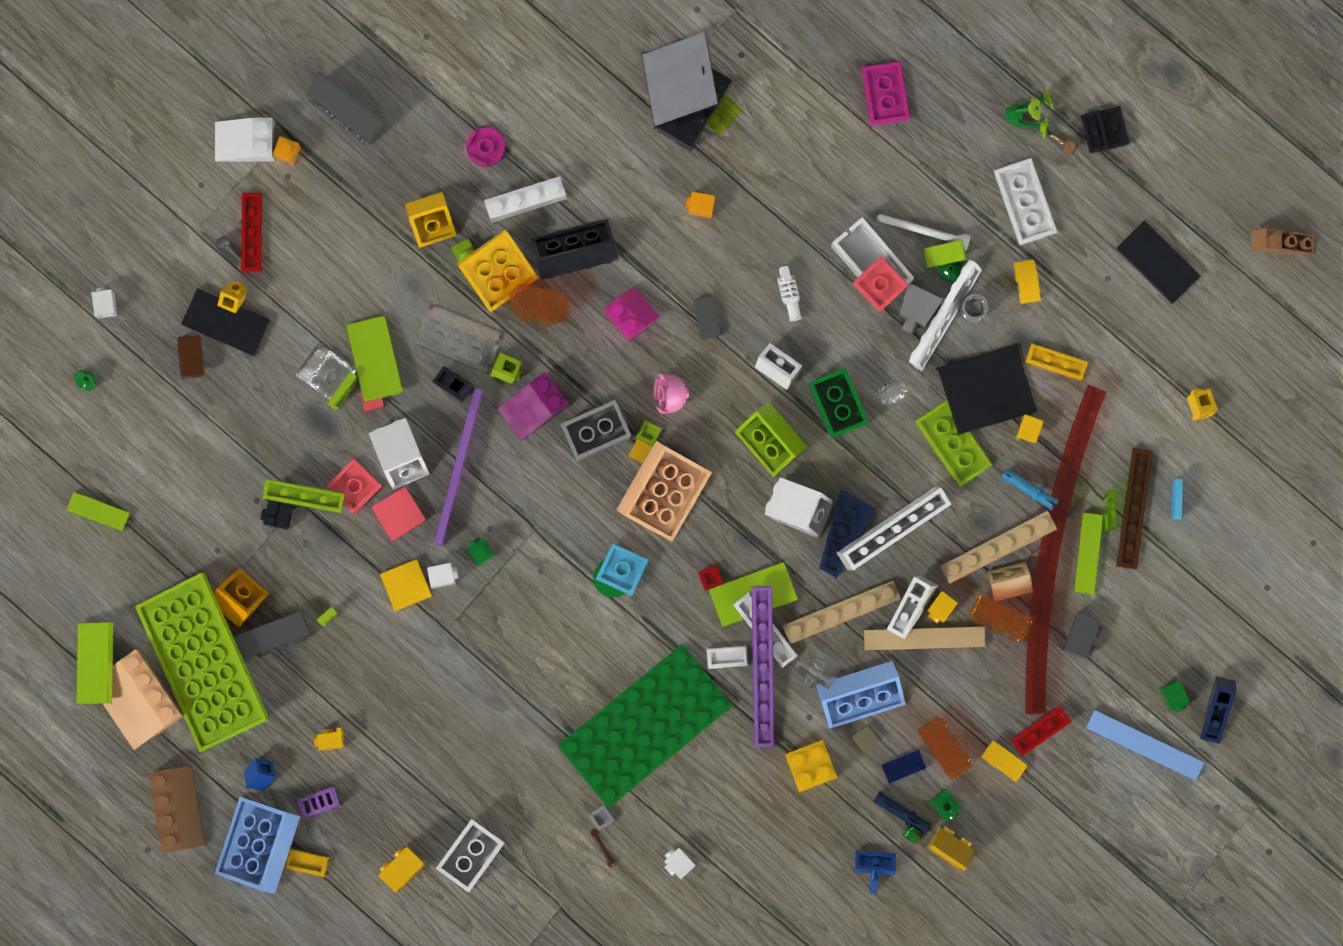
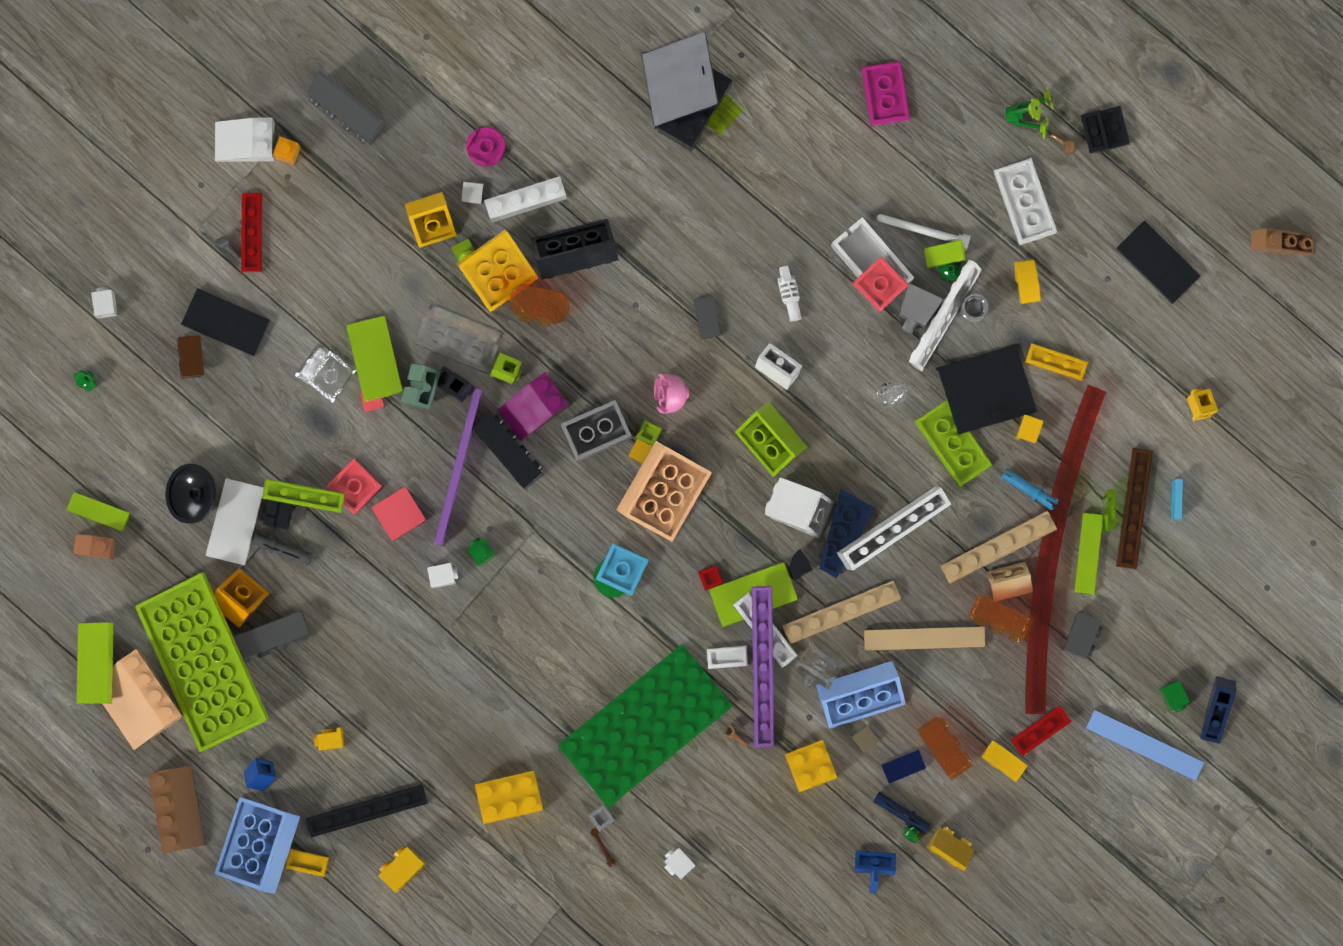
(94, 546): none -> nougat slope
(183, 493): none -> black dish
(234, 291): yellow brick -> none
(235, 522): none -> white tile
(280, 548): none -> dark grey pin
(327, 616): lime tile -> none
(334, 797): medium lavender slope -> none
(343, 391): lime tile -> none
(366, 810): none -> black tile
(399, 453): white slope -> none
(405, 585): yellow tile -> none
(421, 387): none -> sand green brick
(470, 855): white brick -> none
(472, 193): none -> white tile
(507, 451): none -> black brick
(509, 797): none -> yellow brick
(631, 313): dark pink slope -> none
(700, 204): light orange brick -> none
(736, 737): none -> medium nougat hand
(799, 565): none -> black brick
(838, 404): green brick -> none
(912, 606): white slope -> none
(941, 608): yellow brick -> none
(945, 805): green brick -> none

